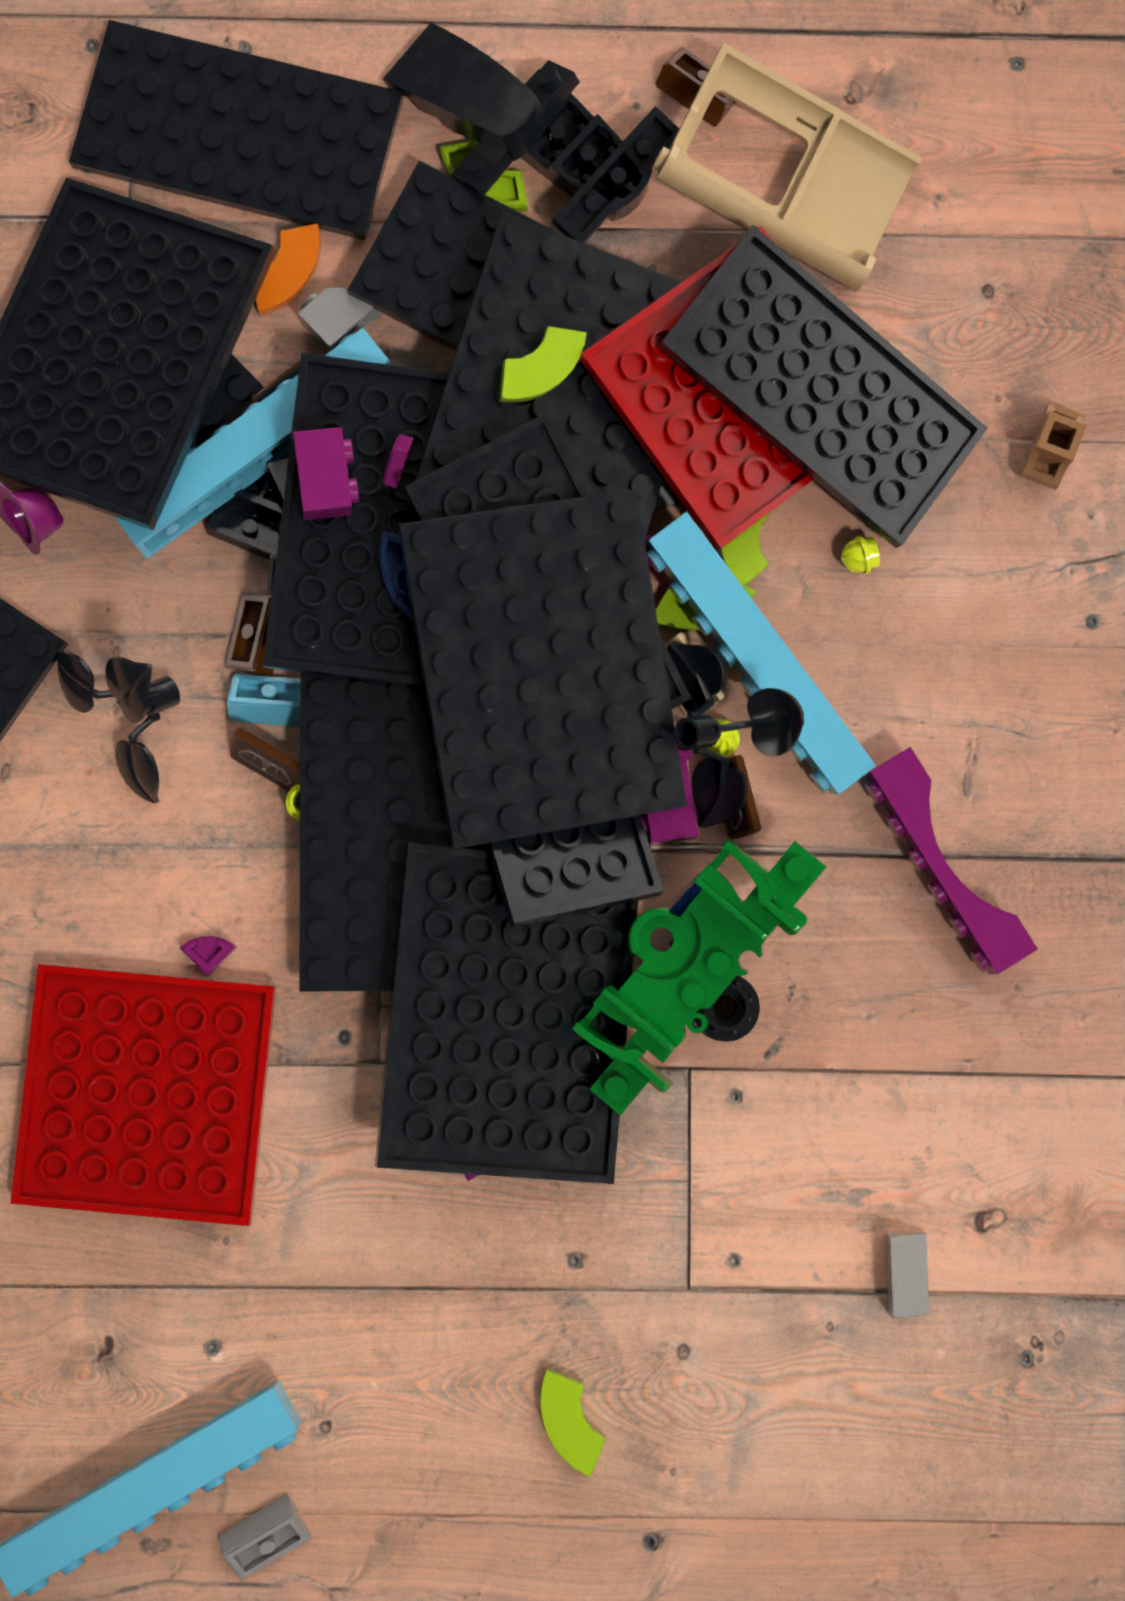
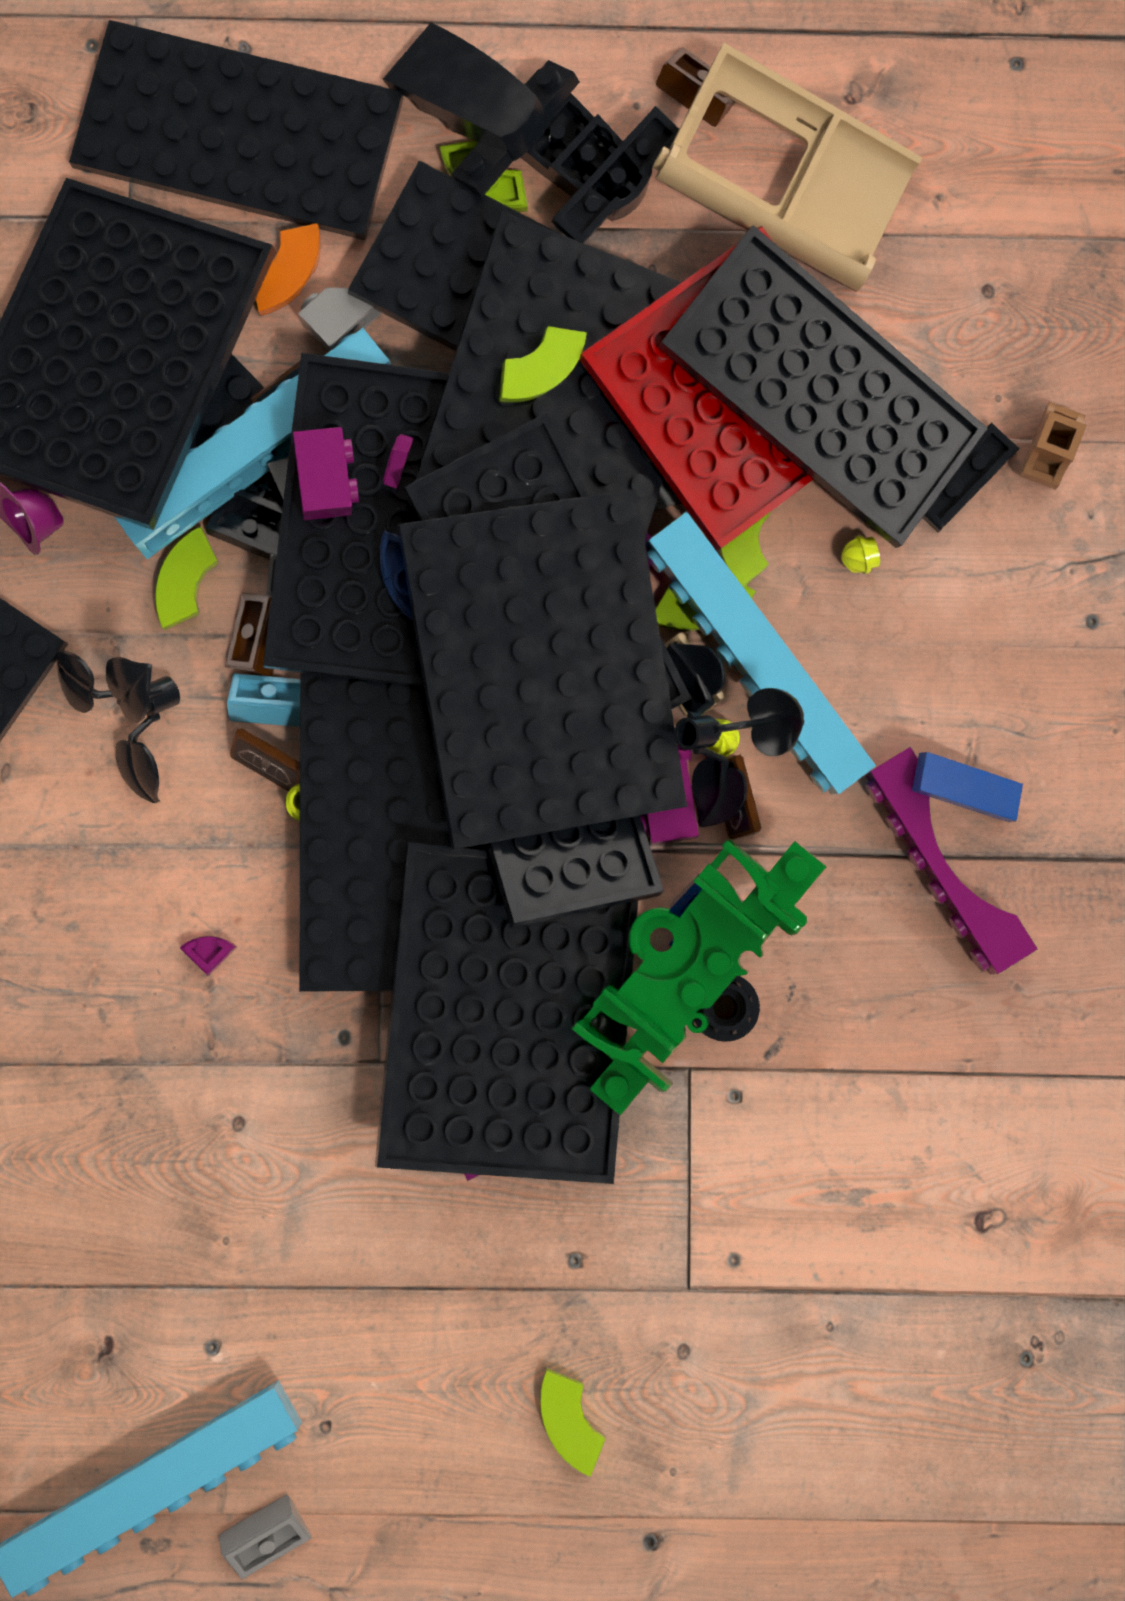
(143, 1095): red plate -> none
(181, 577): none -> lime tile
(907, 1274): light grey slope -> none
(967, 787): none -> blue tile
(977, 469): none -> black tile

